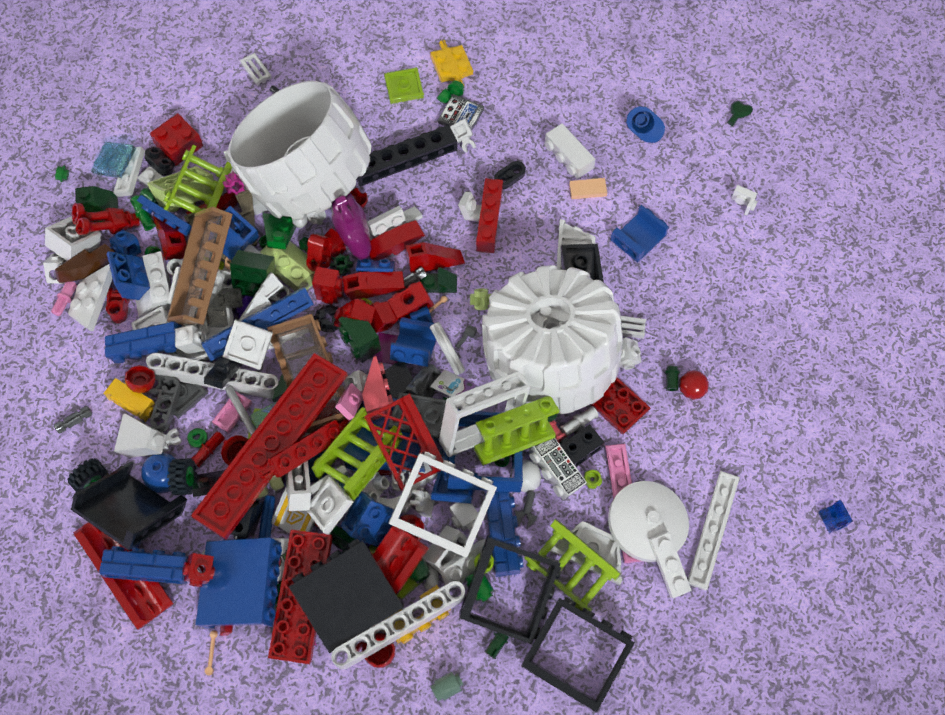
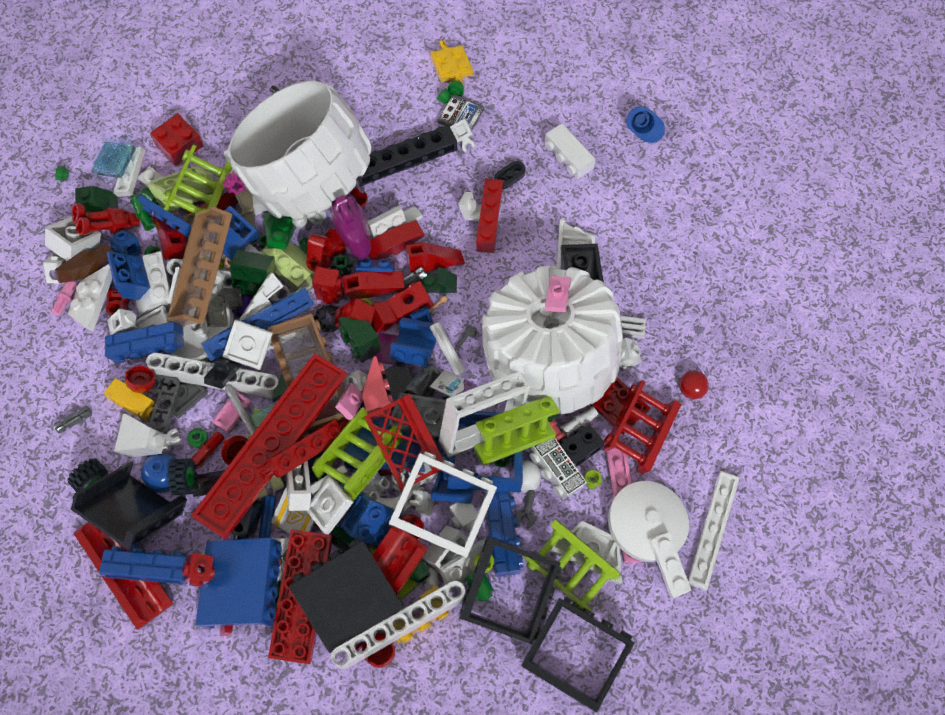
(124, 319): none -> white brick
(159, 161): black plate -> none
(189, 339): white brick -> none
(209, 670): light nougat hinge -> none
(261, 78): white tile -> none
(404, 85): lime tile -> none
(447, 686): sand green brick -> none
(480, 299): yellowish green gear -> none
(496, 644): dark green pin -> none
(558, 294): none -> bright pink plate
(588, 188): light nougat tile -> none
(640, 234): blue panel -> none
(661, 427): none -> red fence
(672, 378): dark green pin -> none
(738, 111): dark green rock -> none
(745, 197): white bracket -> none
(835, 517): clear blue panel -> none

